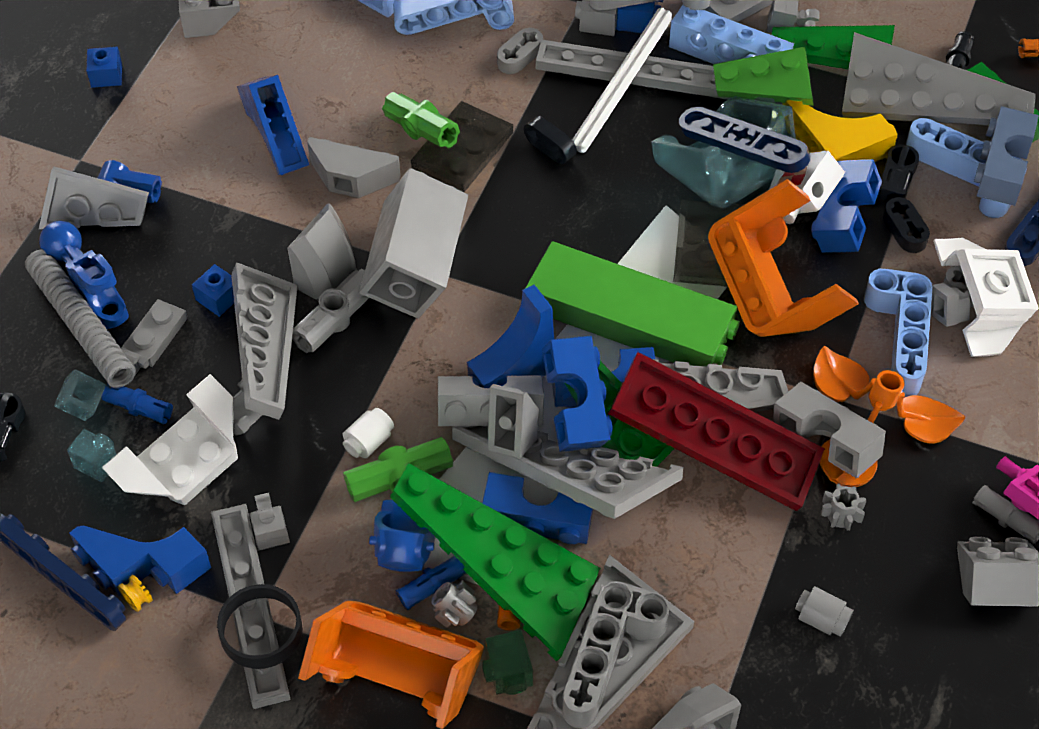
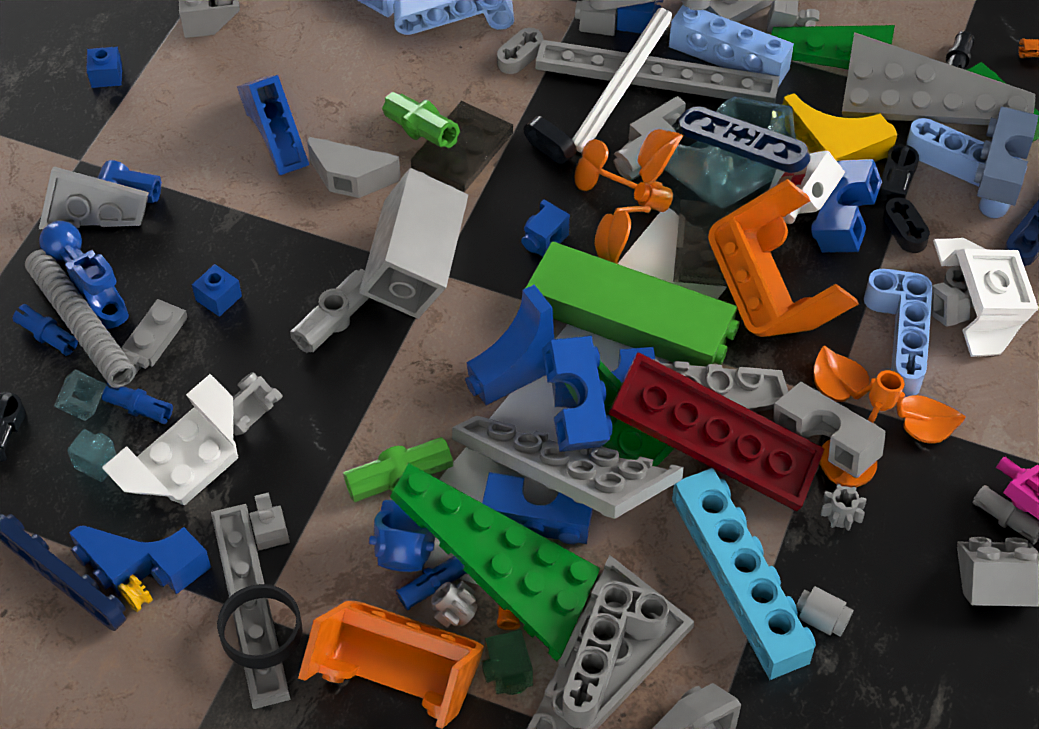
(45, 329): none -> blue pin
(264, 337): light grey wing -> none
(321, 254): light grey slope -> none
(367, 433): white brick -> none
(468, 404): light grey arch -> none
(511, 421): light grey slope -> none
(546, 226): none -> blue brick
(650, 194): none -> orange plant
(664, 117): none -> light grey plate
(771, 75): bright green wing -> none
(775, 652): none -> medium azure brick

